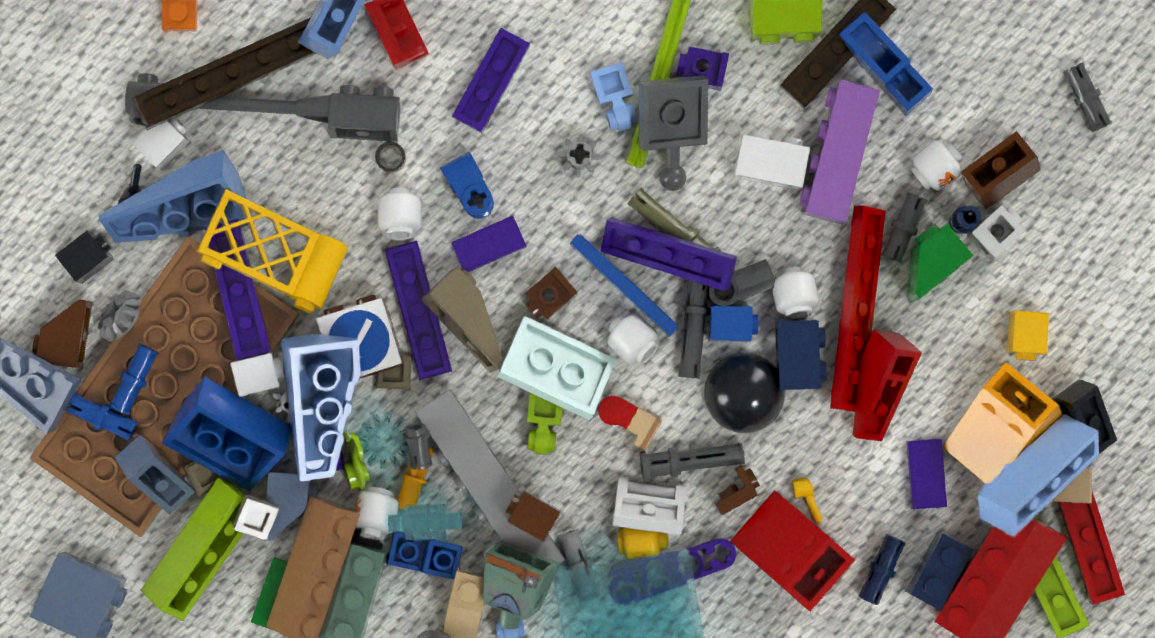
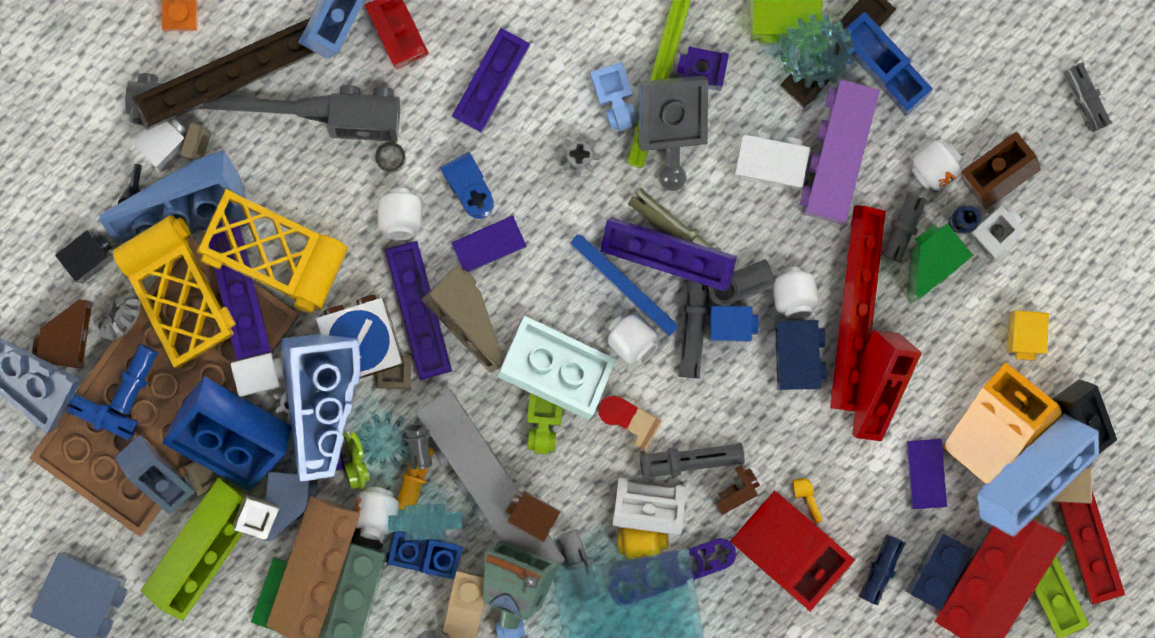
(158, 249): none -> yellow piece
(195, 142): none -> dark tan tile
(563, 294): reddish brown brick -> none
(744, 392): black piece -> none
(817, 53): none -> clear light blue gear

